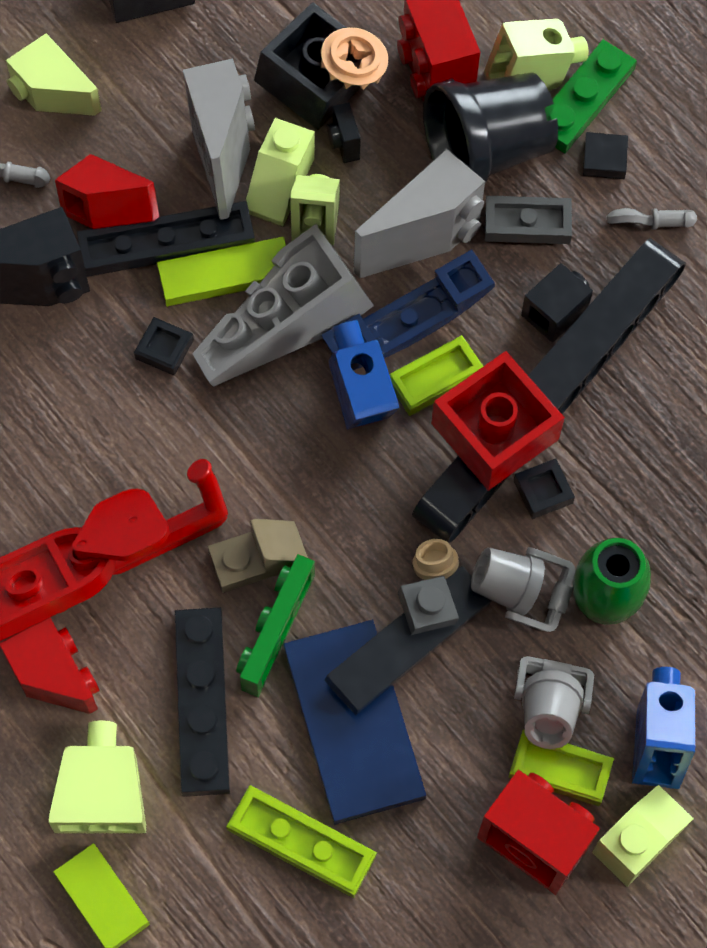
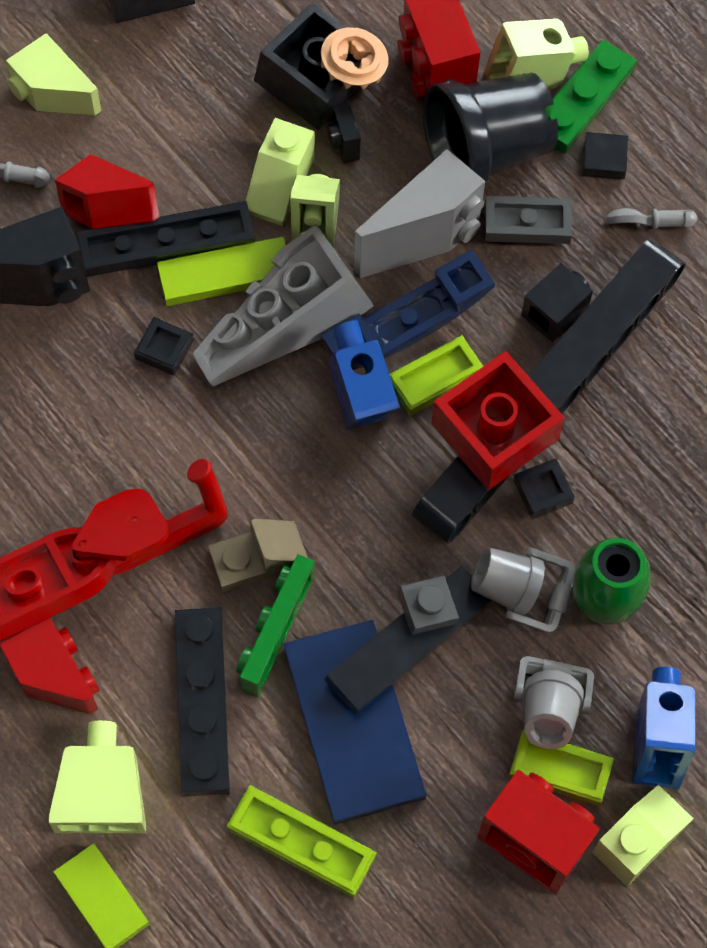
(220, 126): light grey slope -> none
(435, 559): tan plate -> none

